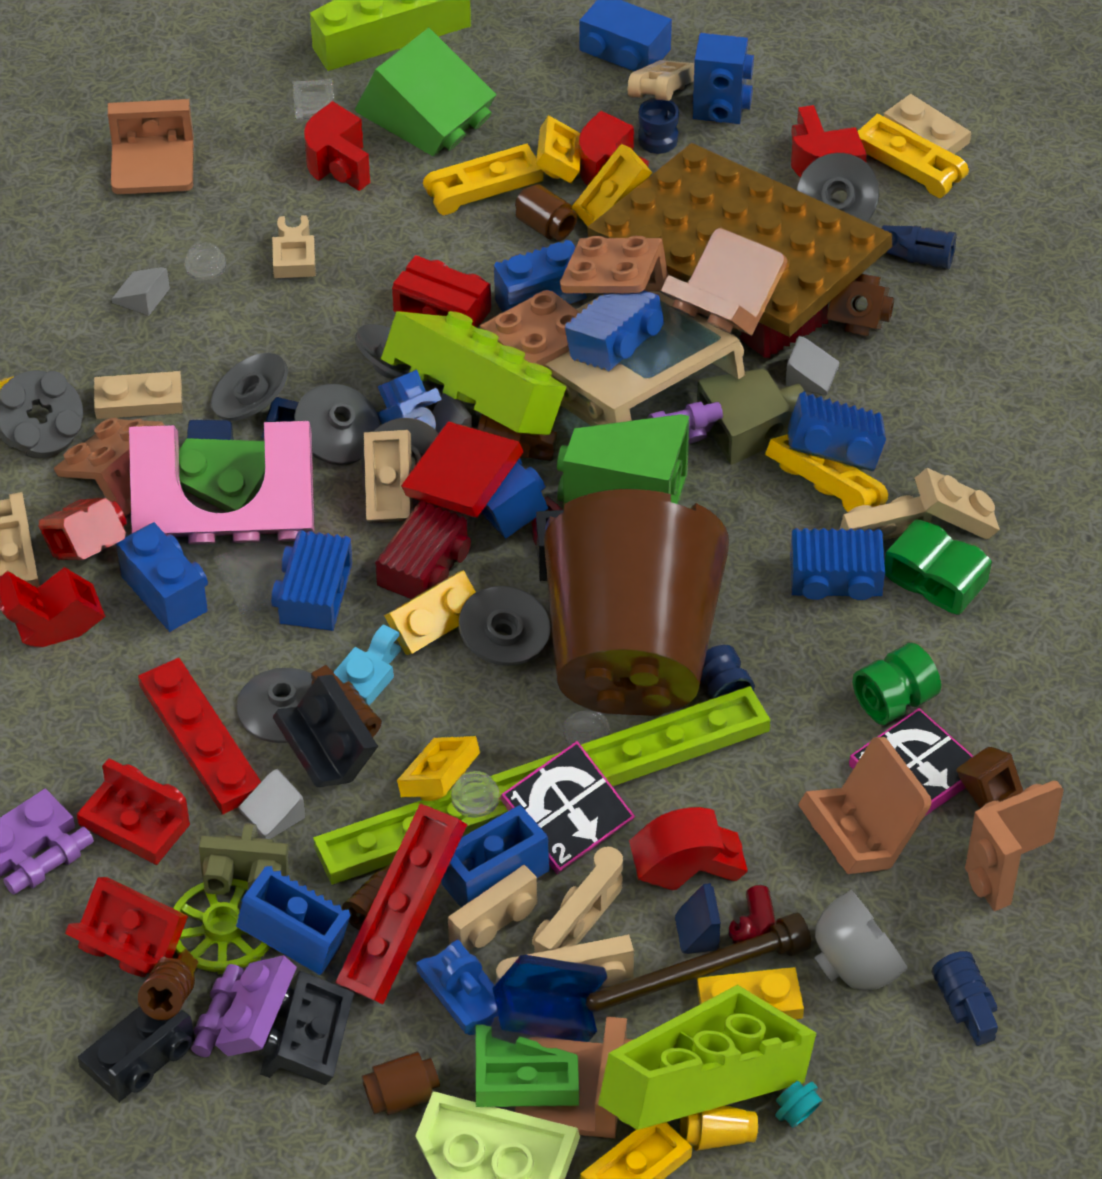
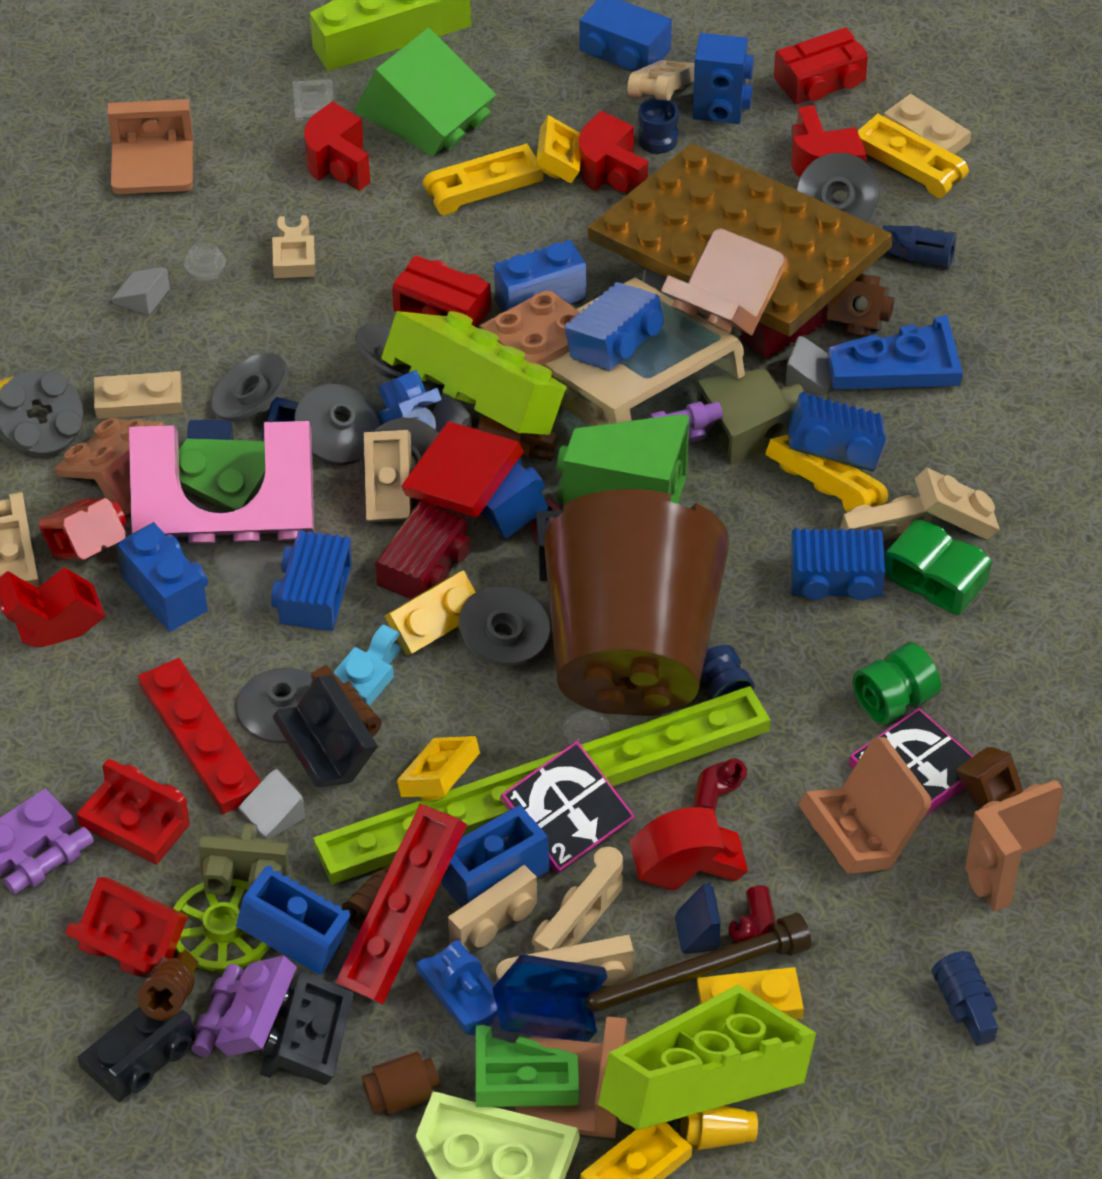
(475, 794): clear plate -> none
(545, 212): reddish brown brick -> none
(612, 183): yellow plate -> none
(616, 266): nougat bracket -> none
(718, 781): none -> dark red arm
(798, 1103): teal plate -> none
(820, 66): none -> red brick
(855, 946): light grey cylinder -> none
(902, 360): none -> blue wing

